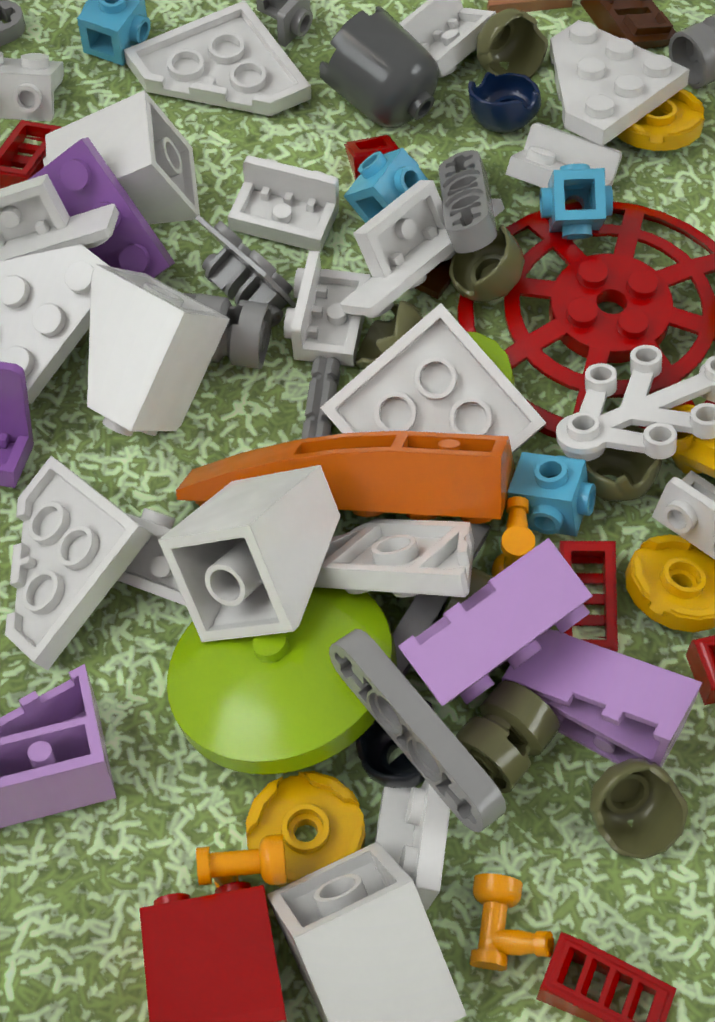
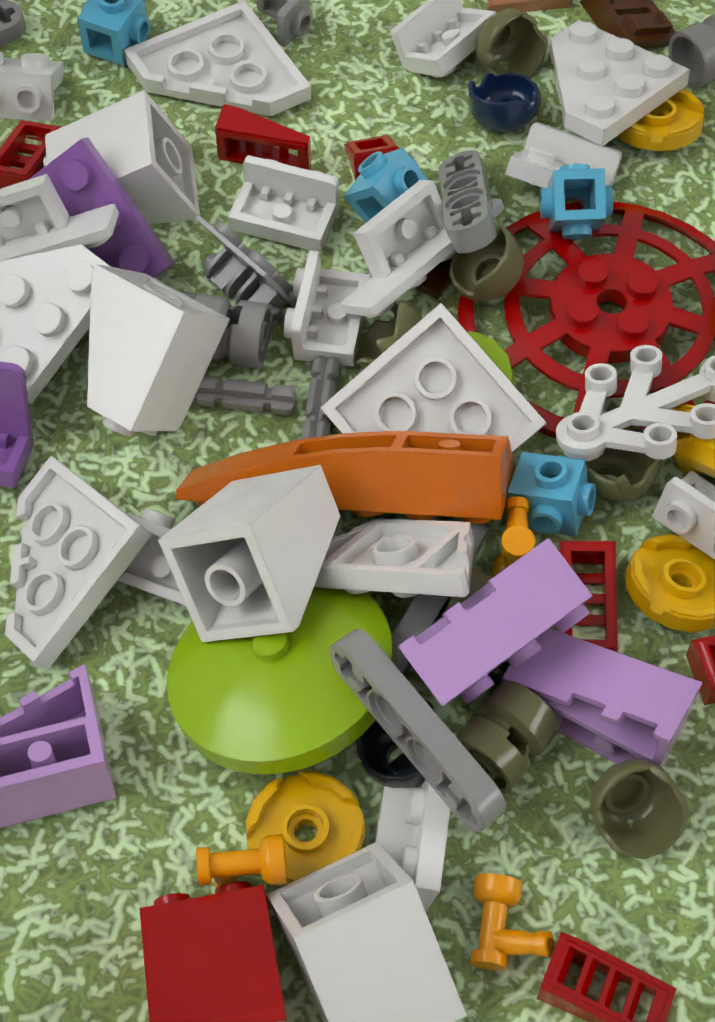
(245, 134): none -> red slope
(246, 396): none -> light grey axle
(381, 70): dark grey cylinder -> none

